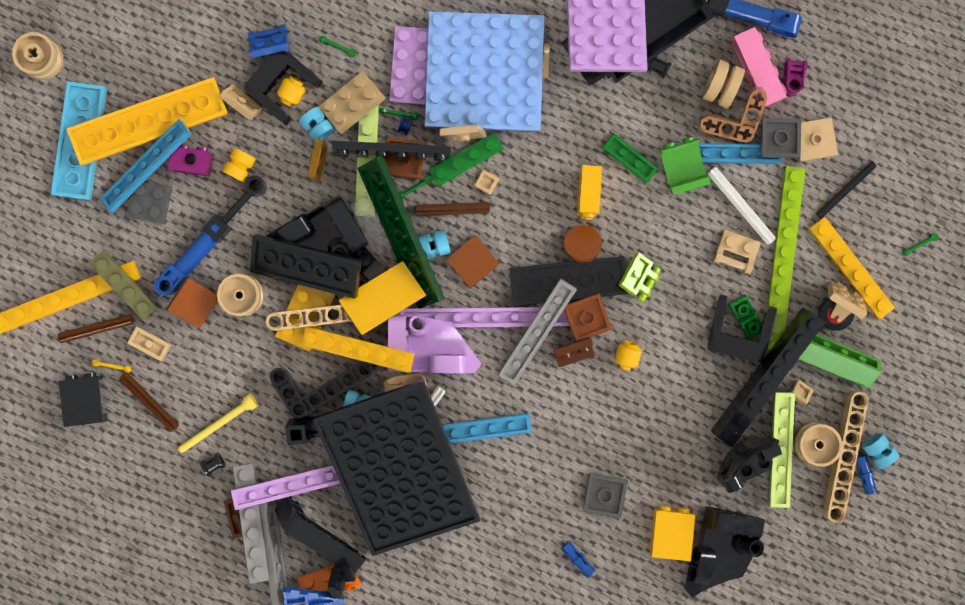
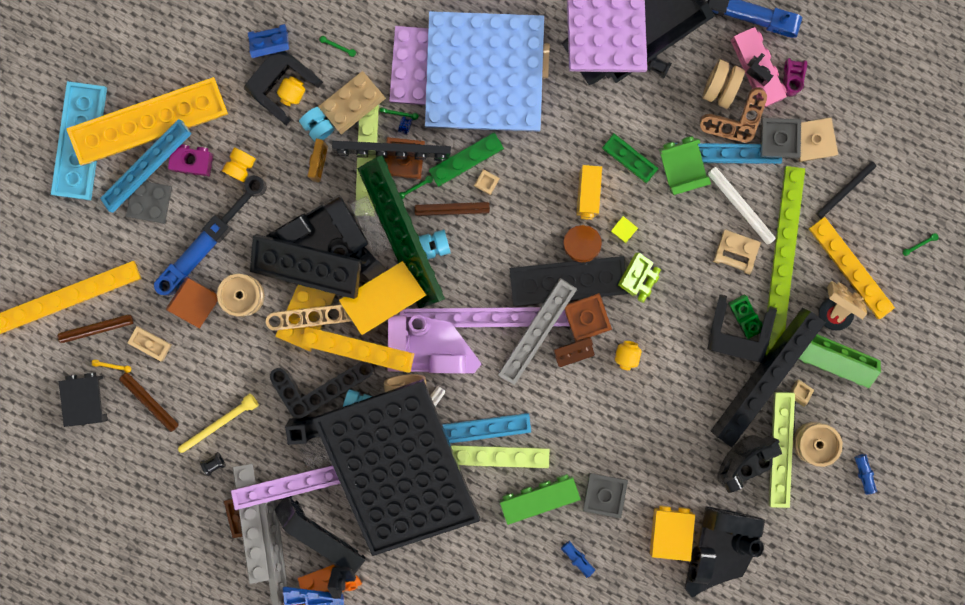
(37, 55): tan wheel -> none
(123, 284): olive plate -> none
(241, 102): tan plate -> none
(462, 133): tan plate -> none
(472, 261): dark orange tile -> none
(501, 456): none -> yellowish green plate
(540, 499): none -> bright green brick
(624, 229): none -> neon yellow tile
(759, 73): none -> black bracket
(849, 465): tan beam -> none
(879, 448): medium azure wheel -> none

